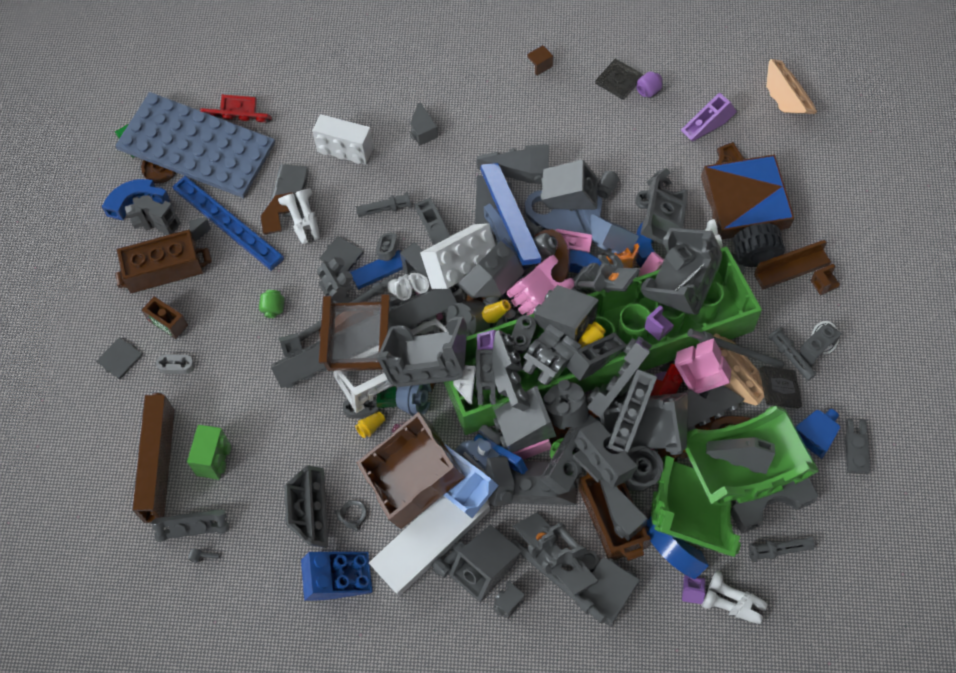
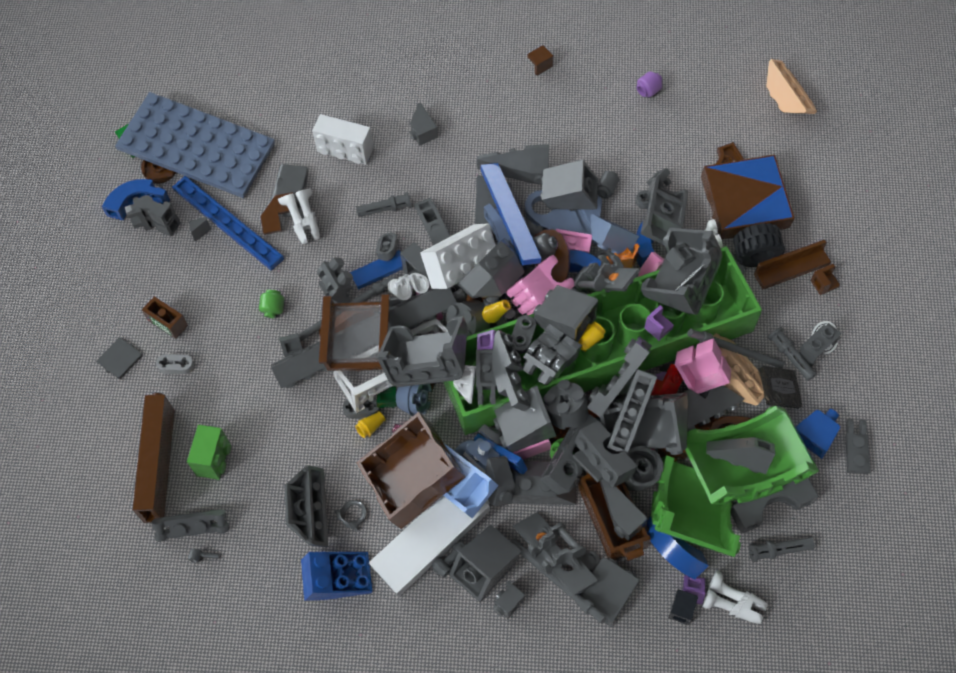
(160, 261): reddish brown container -> none
(238, 106): red bracket -> none
(344, 250): dark grey piece -> none
(595, 356): dark grey slope -> none
(618, 79): clear smoke tile -> none
(683, 607): none -> black panel
(712, 116): medium lavender slope -> none

